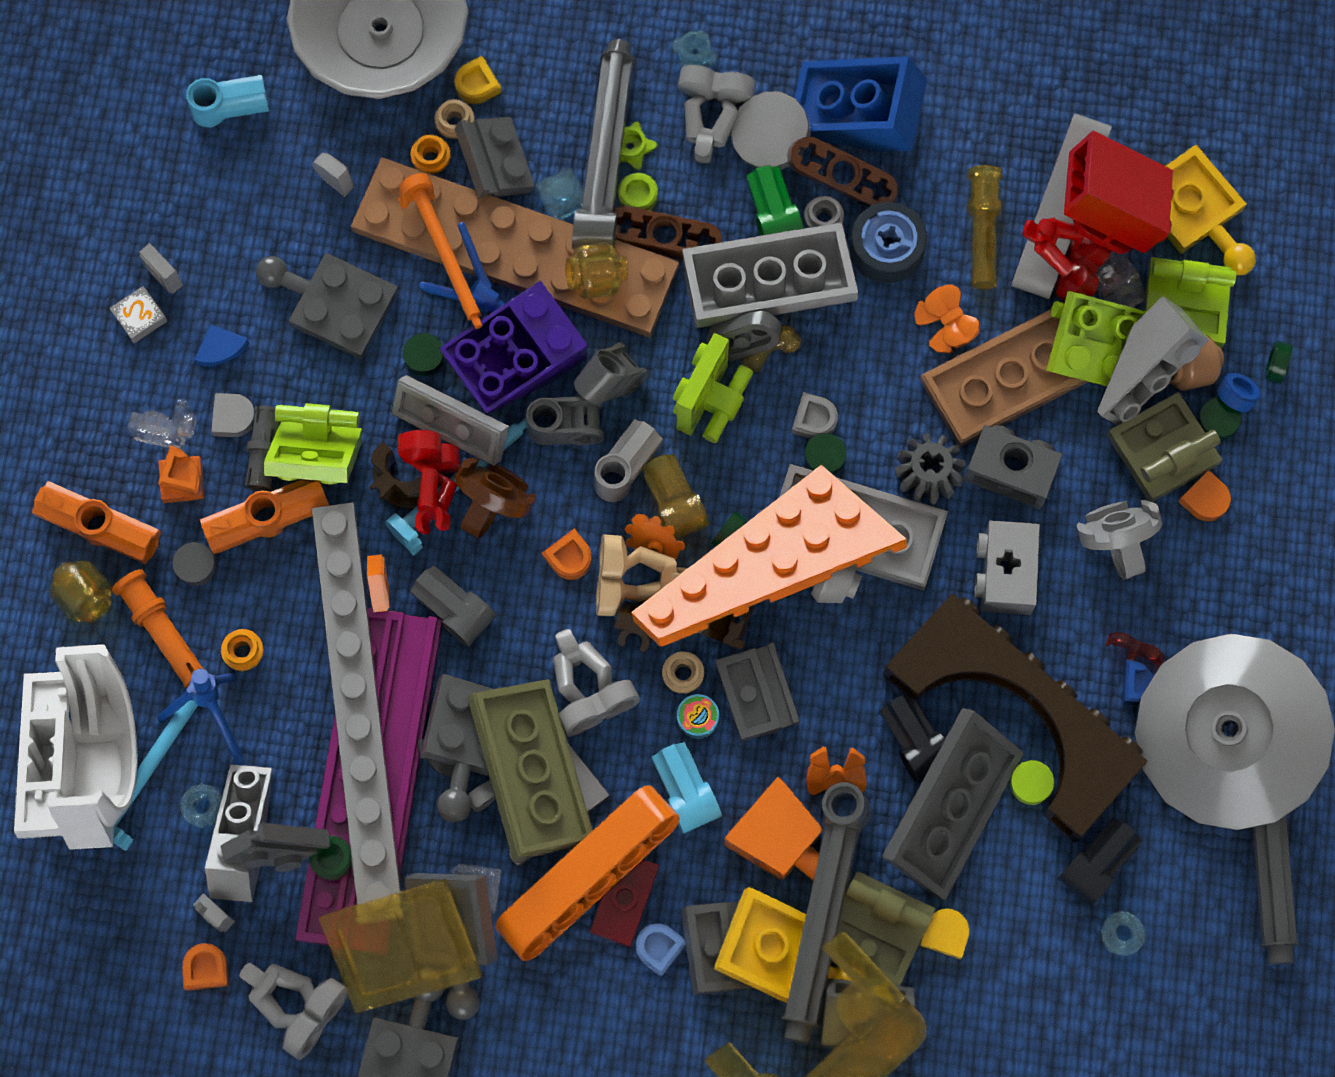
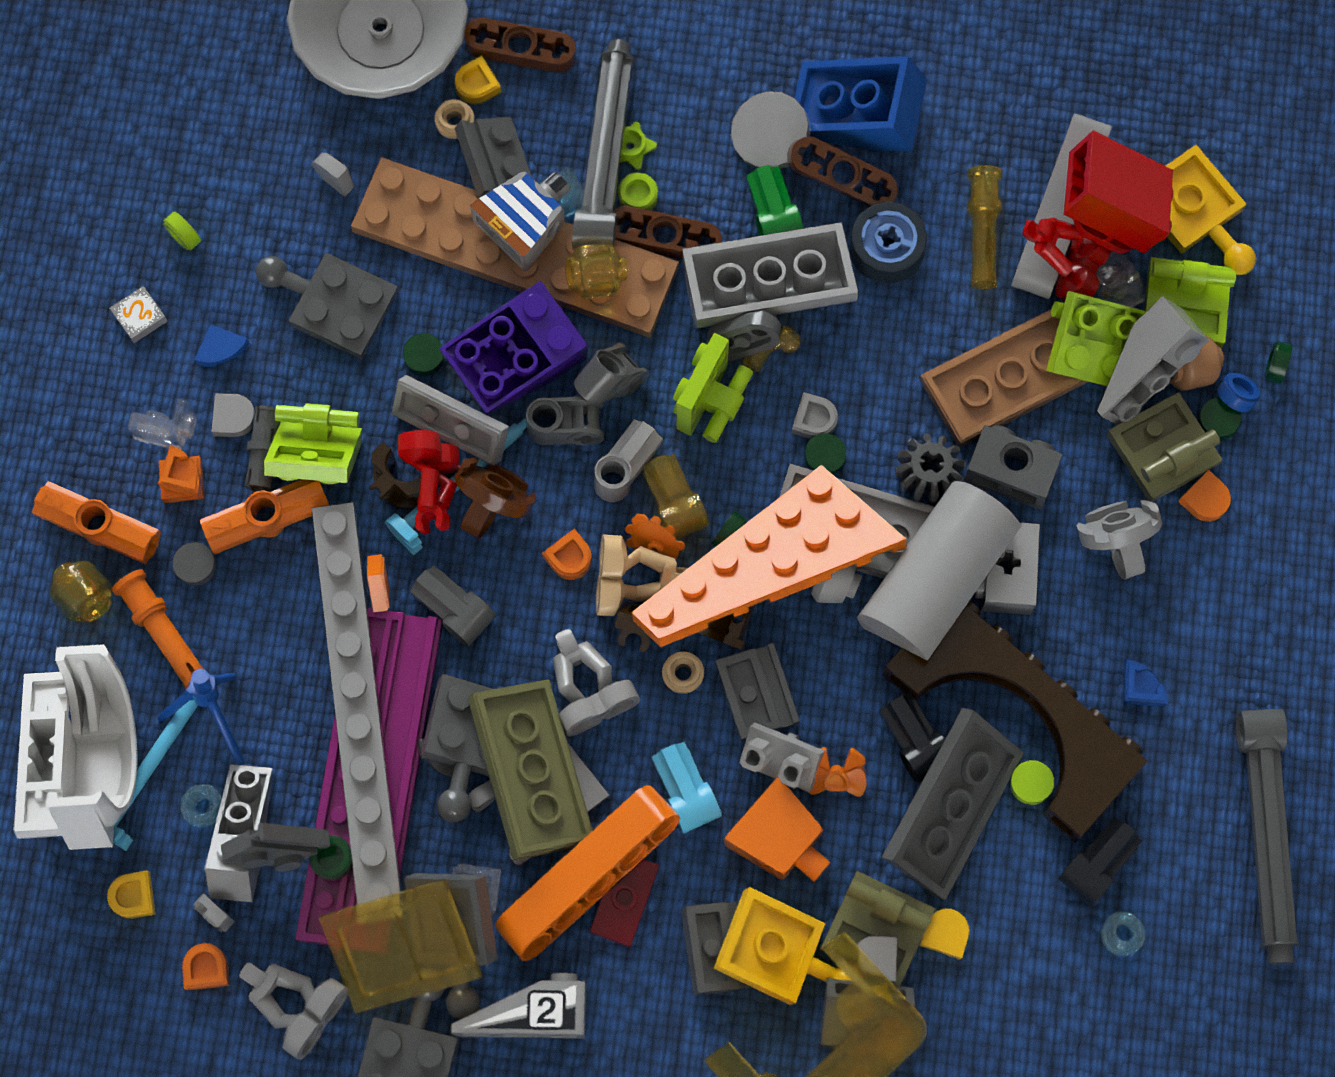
(132, 895): none -> yellow tile
(160, 269): light grey tile -> none
(181, 231): none -> lime tile
(231, 99): medium azure piece -> none
(236, 639): light orange plate -> none
(421, 190): orange piece -> none
(428, 144): light orange plate -> none
(485, 298): blue plant -> none
(510, 31): none -> reddish brown beam
(522, 215): none -> torso
(538, 1011): none -> slope
(659, 947): medium blue tile -> none
(694, 40): clear light blue plate -> none
(697, 716): tile -> none
(704, 85): light grey piece -> none
(781, 757): none -> light grey hips
(823, 205): light grey plate -> none
(824, 910): dark grey piece -> none
(882, 953): none -> light grey tile
(940, 570): none -> light grey brick
(945, 306): orange piece -> none
(1145, 650): clear red piece -> none
(1279, 742): light grey dish -> none

